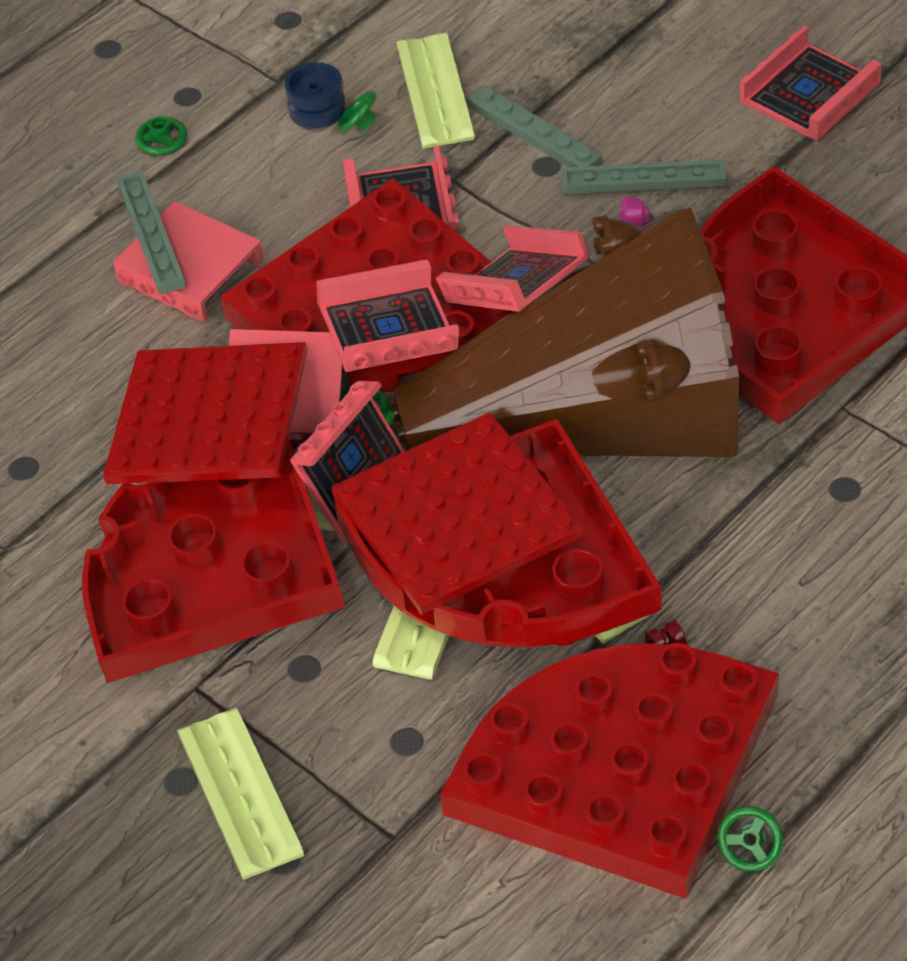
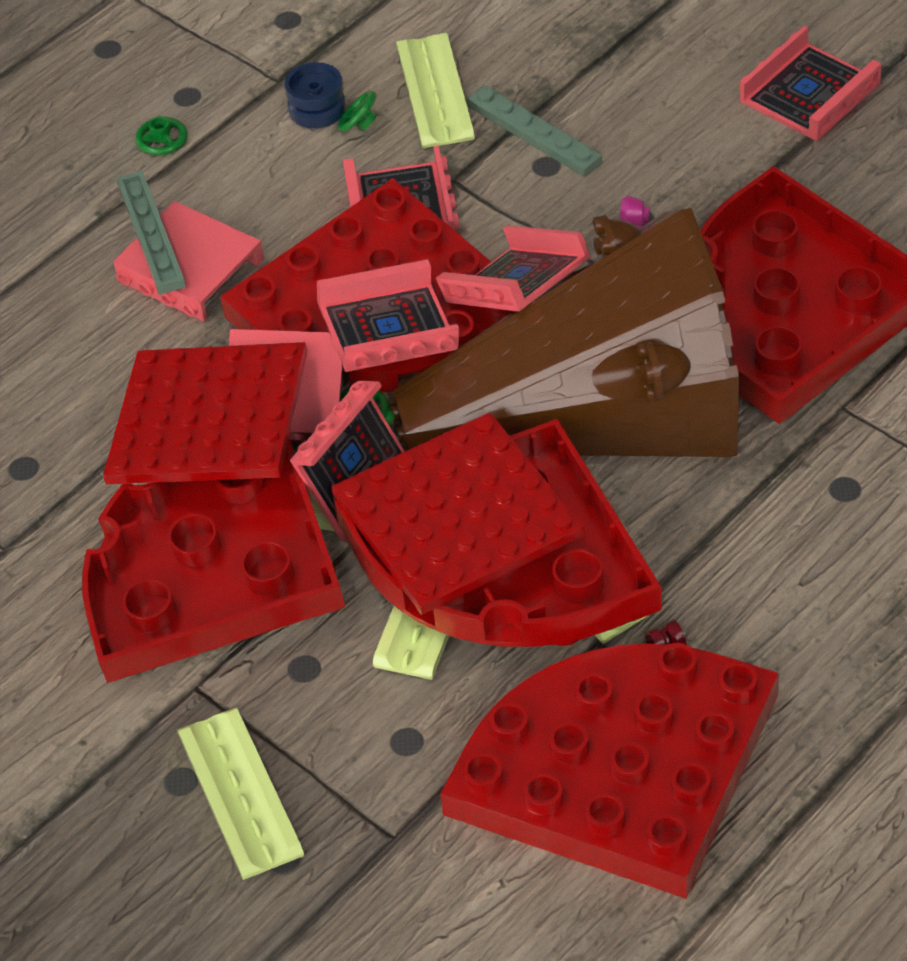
(643, 176): sand green plate -> none
(755, 827): green piece -> none

